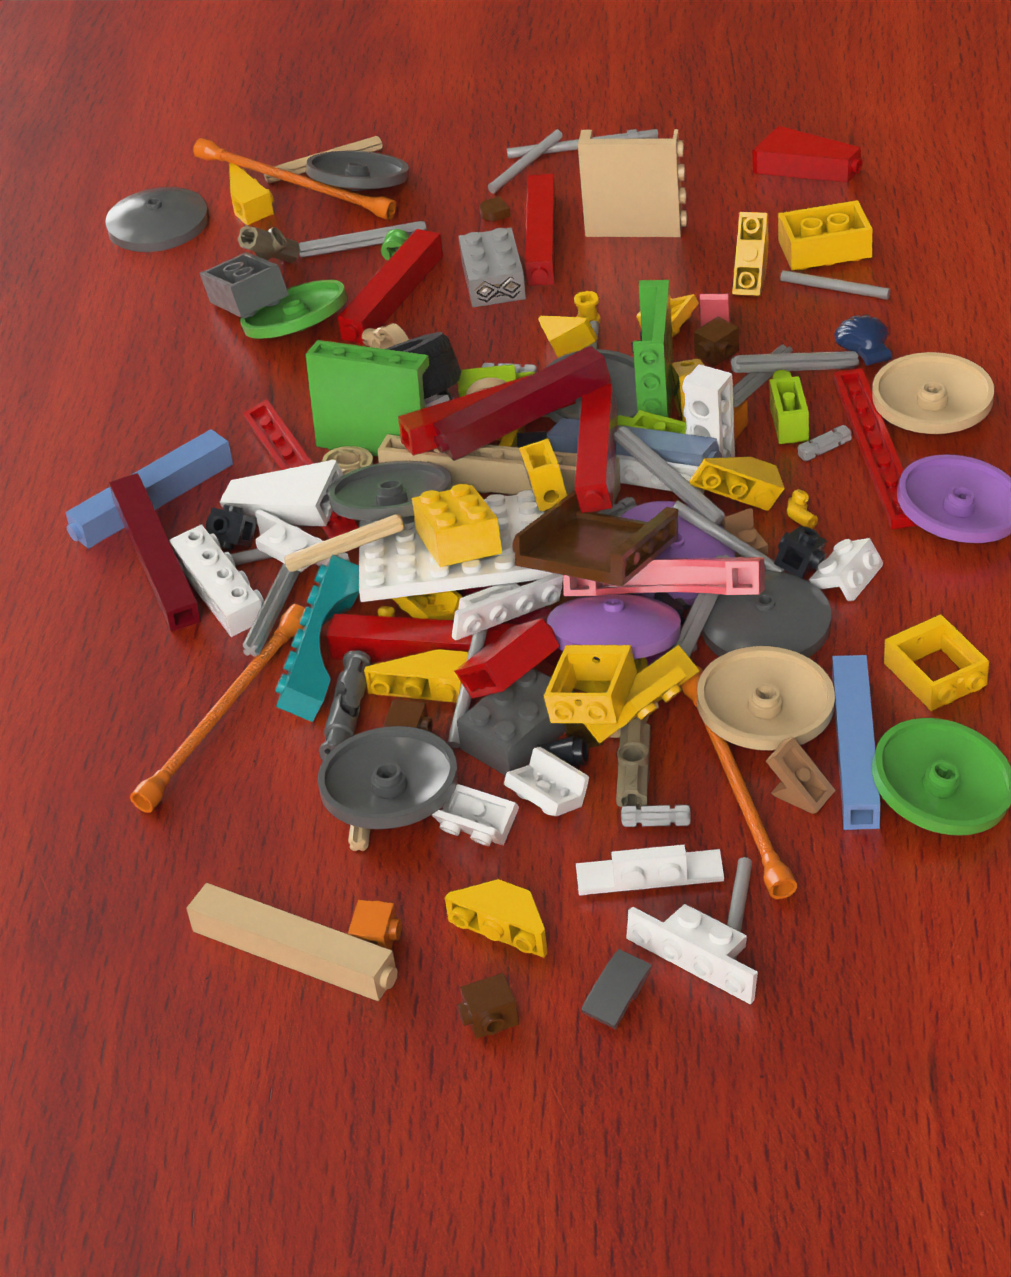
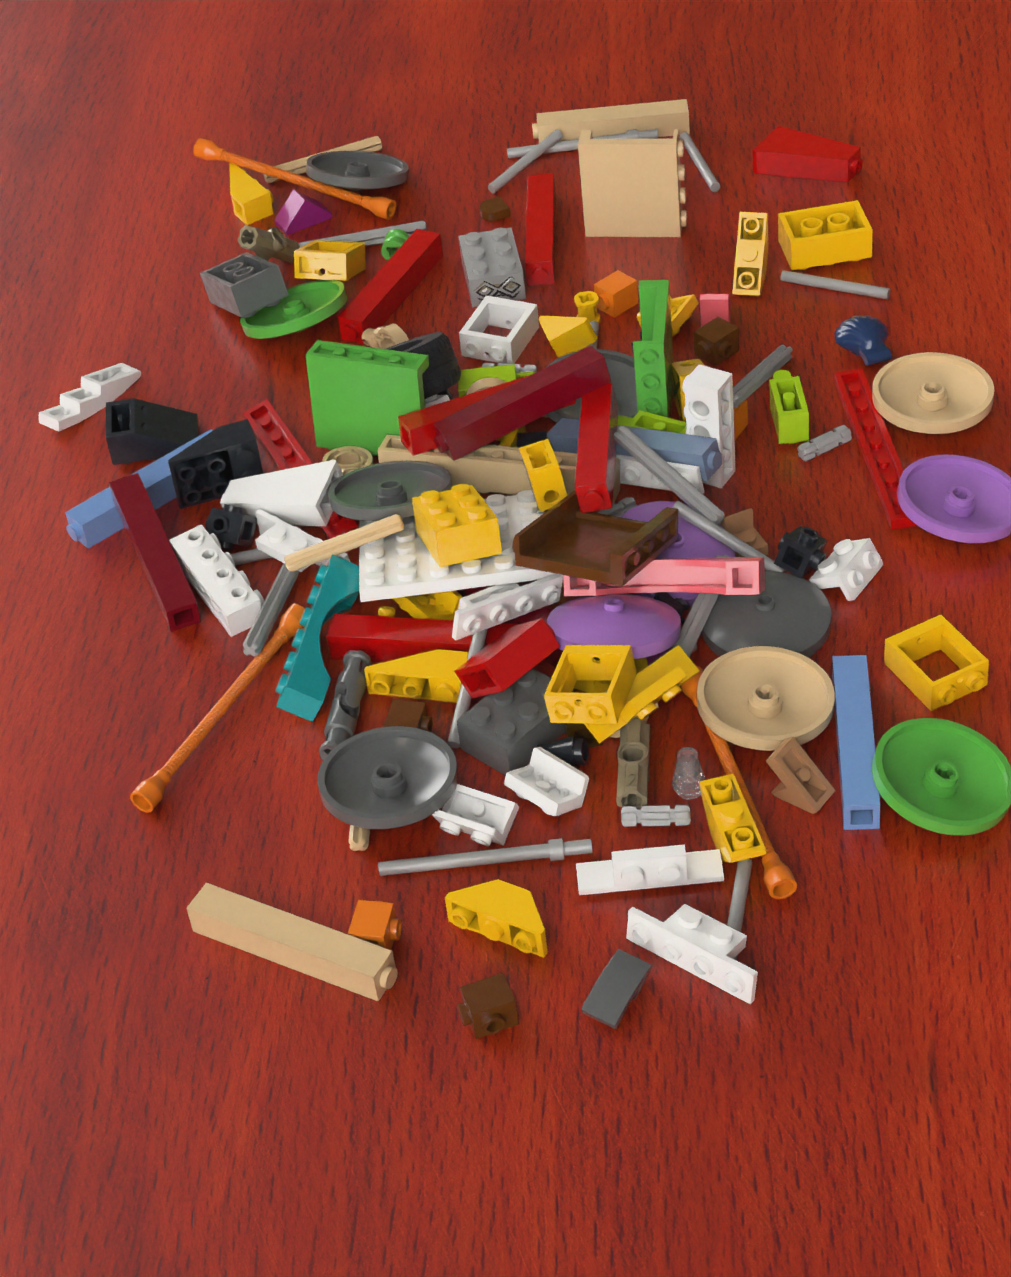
(91, 397): none -> white slope
(146, 430): none -> black slope
(157, 219): dark grey dish -> none
(209, 464): none -> black slope
(300, 212): none -> magenta slope
(338, 258): none -> yellow window
(502, 313): none -> white window
(554, 849): none -> light grey bar
(612, 120): none -> tan brick
(616, 293): none -> orange brick
(687, 774): none -> clear cone
(700, 162): none -> light grey bar
(730, 820): none -> yellow slope
(740, 479): yellow slope -> none
(794, 361): light grey axle -> none
(798, 509): yellow arm -> none

